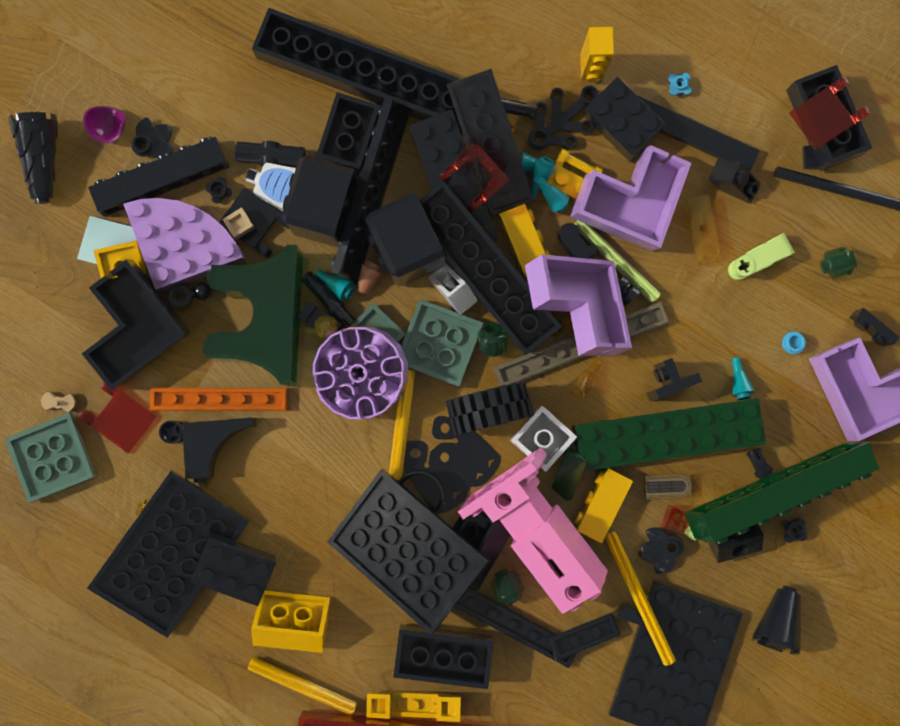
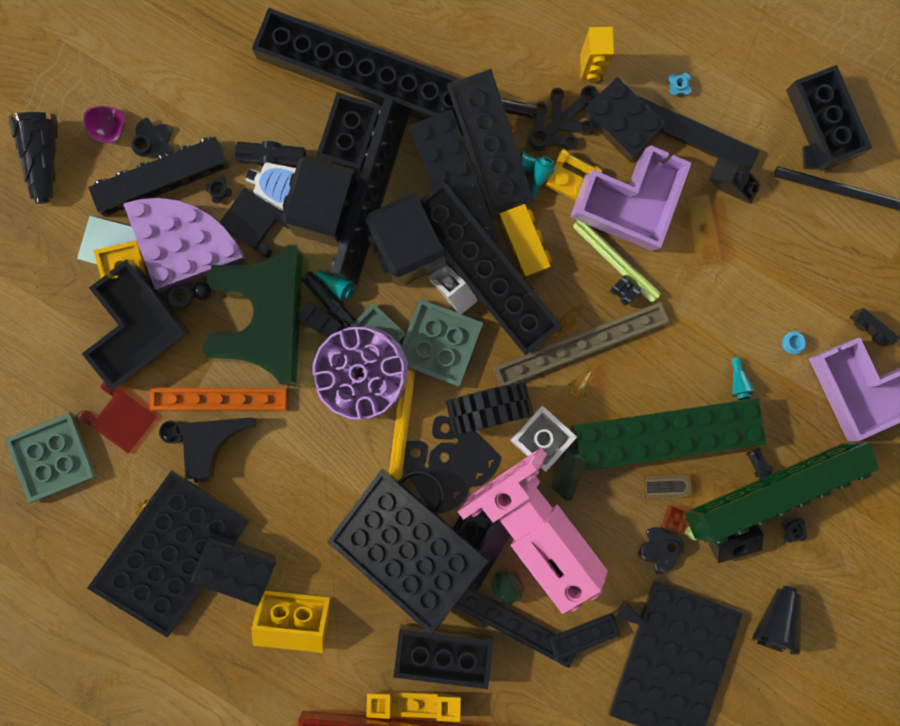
(50, 401): tan piece -> none
(238, 223): tan plate -> none
(302, 686): yellow axle -> none
(325, 326): clear yellow cone -> none
(368, 277): nougat cone -> none
(492, 339): clear green head -> none
(498, 179): clear red hose -> none
(555, 198): teal cone -> none
(573, 243): black leg -> none
(589, 293): lavender piece -> none
(602, 504): yellow brick -> none
(640, 599): yellow axle -> none
(669, 377): black bracket -> none
(761, 257): yellowish green piece -> none
(825, 115): clear red flag -> none
(838, 262): clear green head -> none

